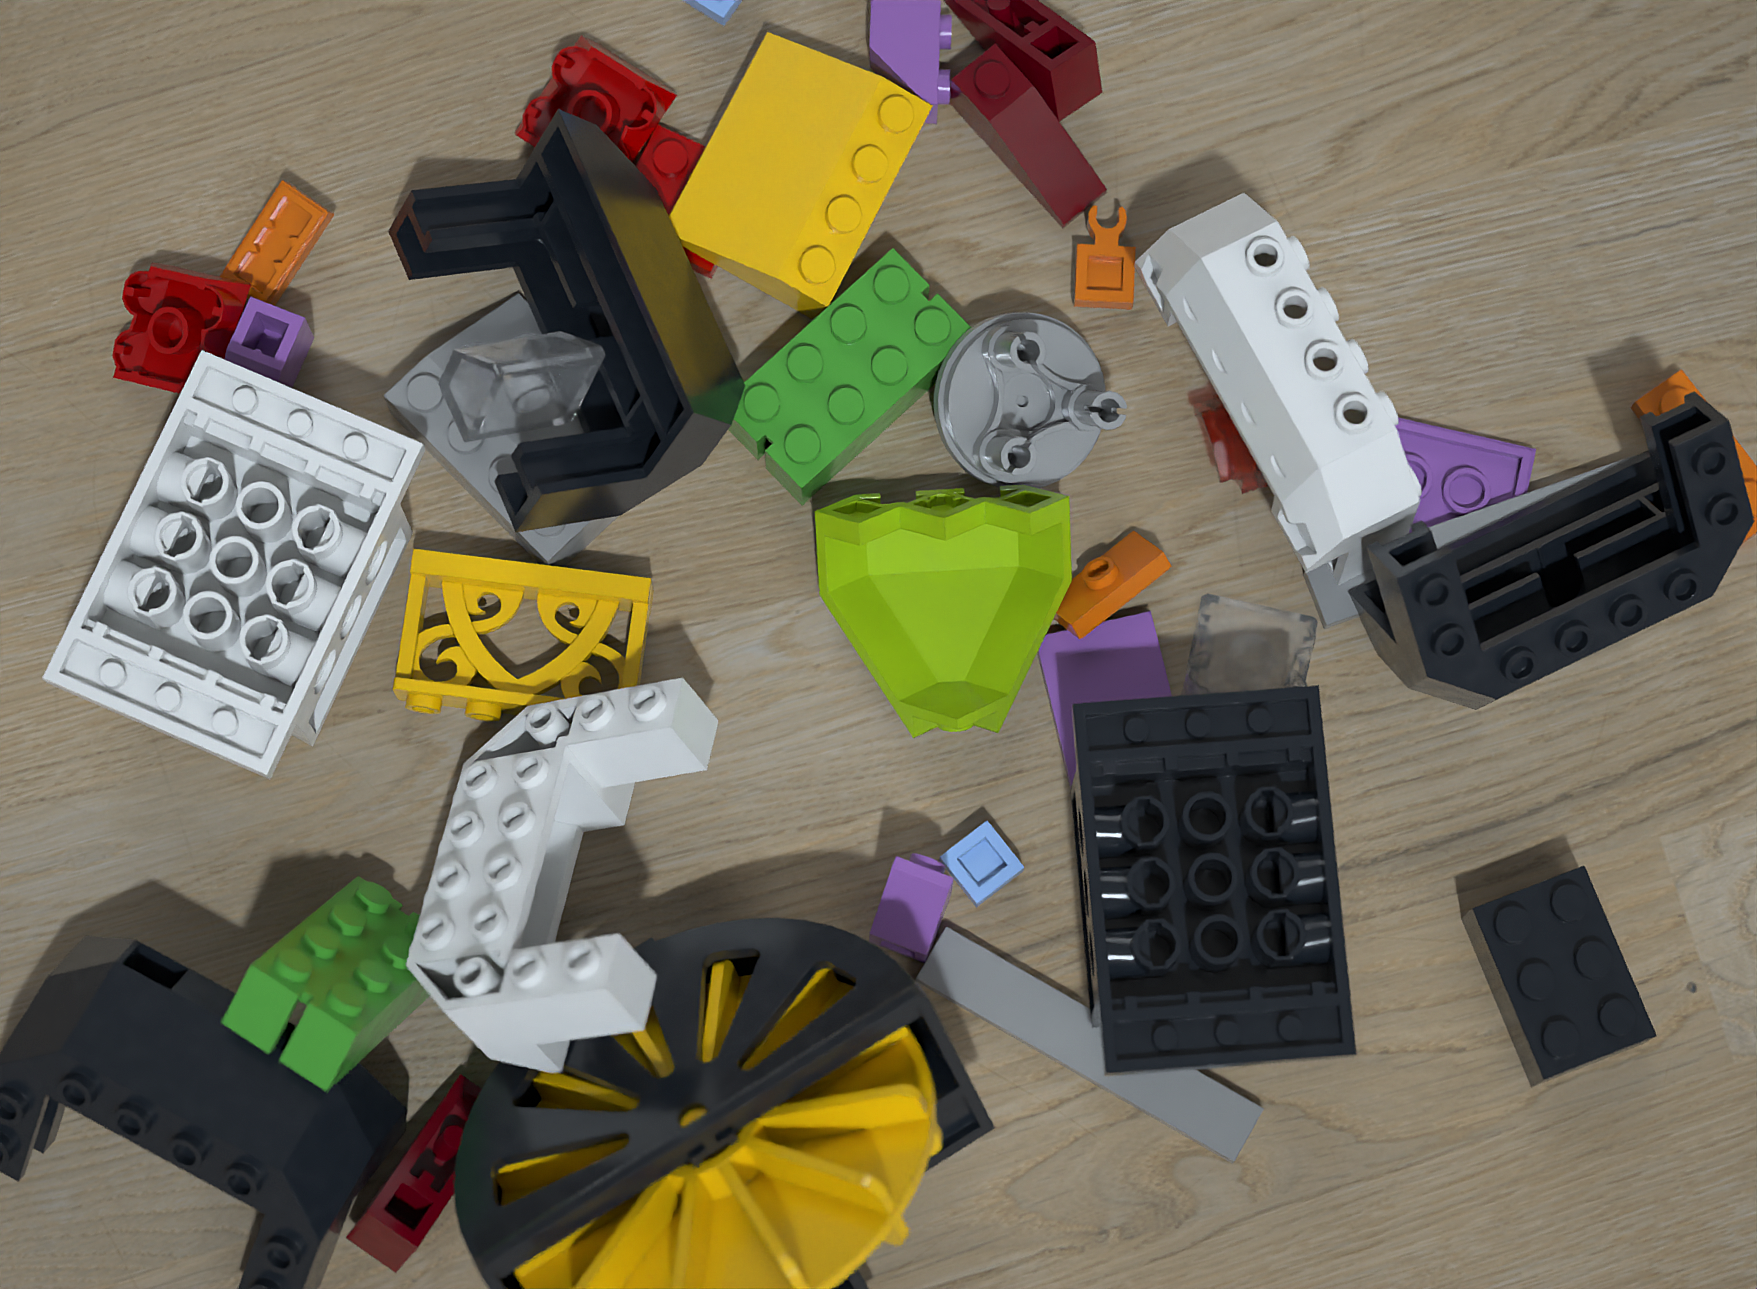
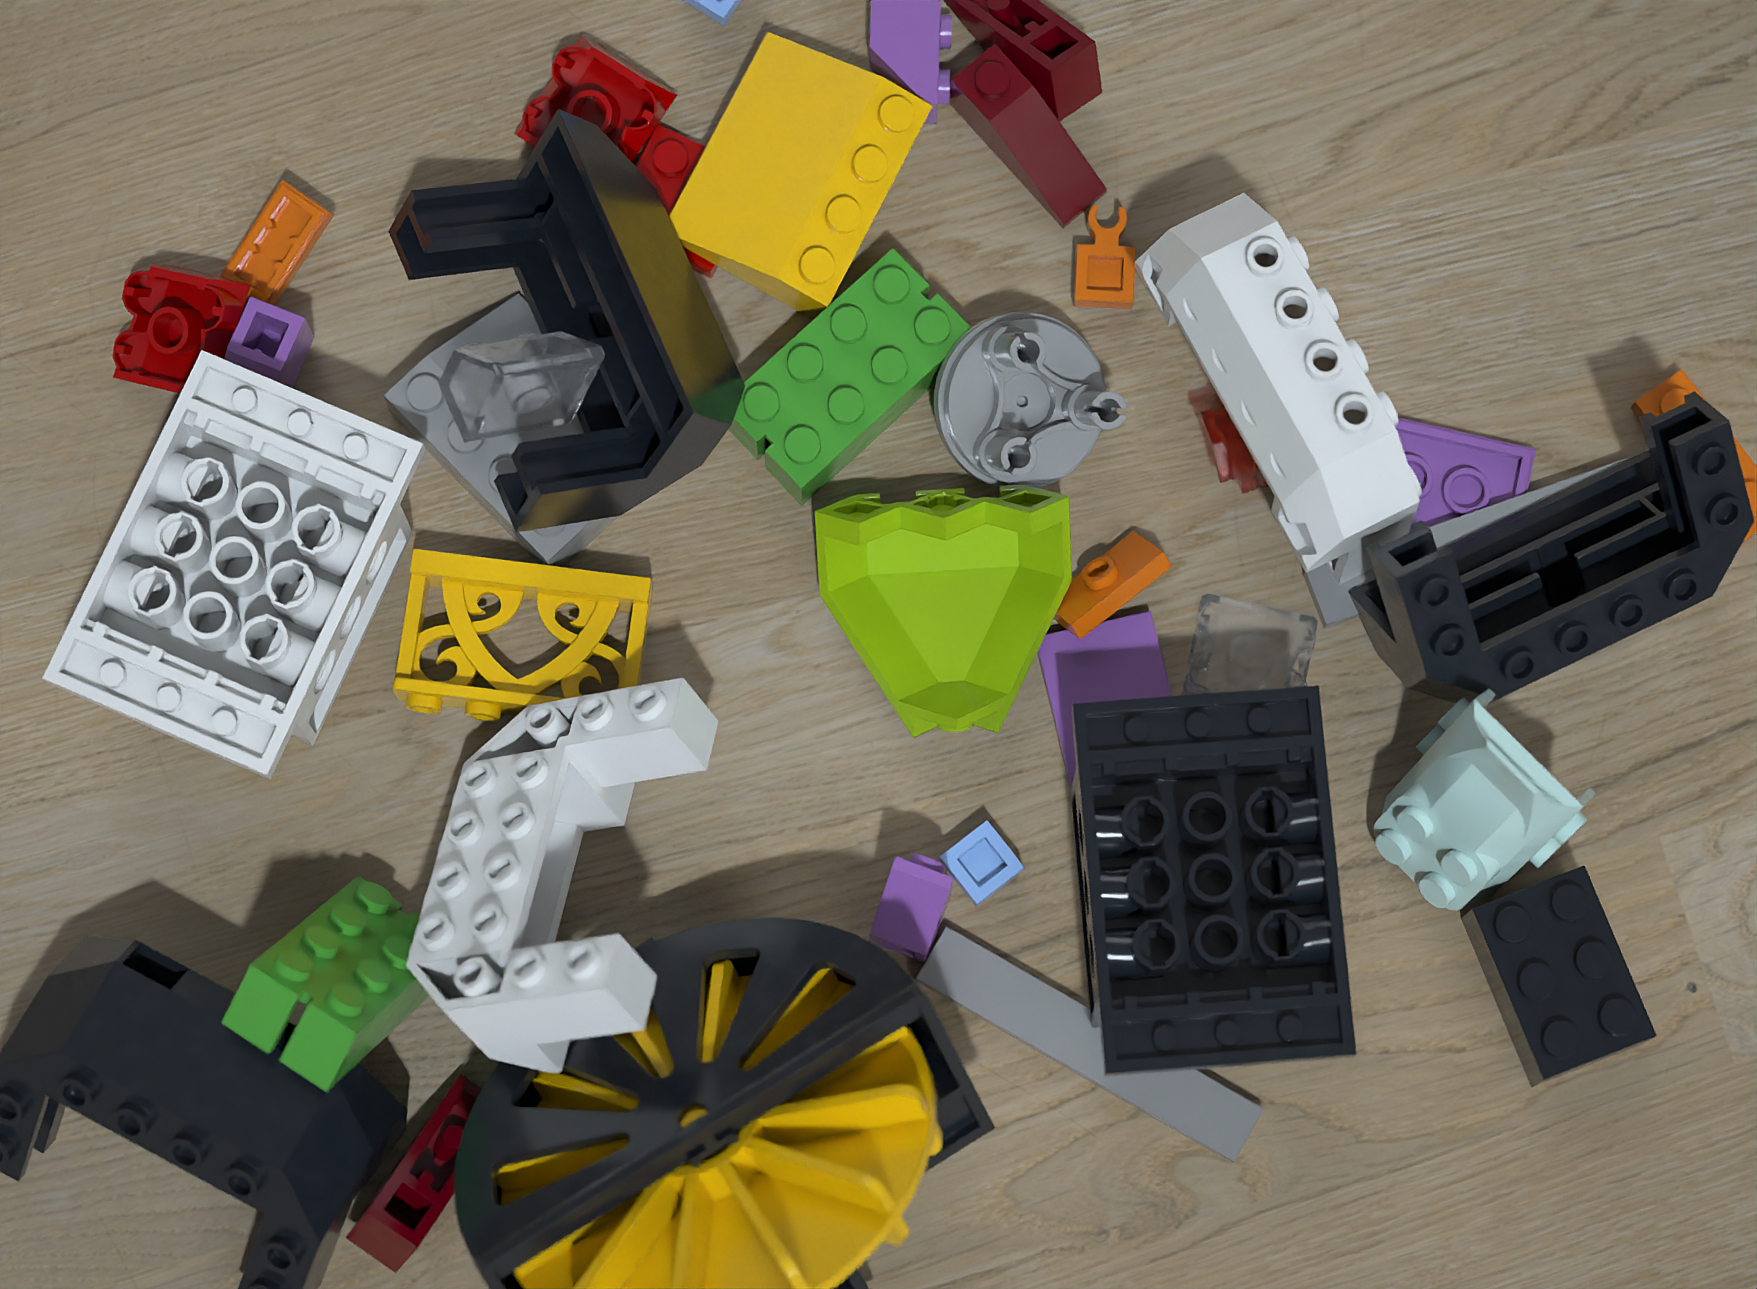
(1474, 810): none -> light aqua slope

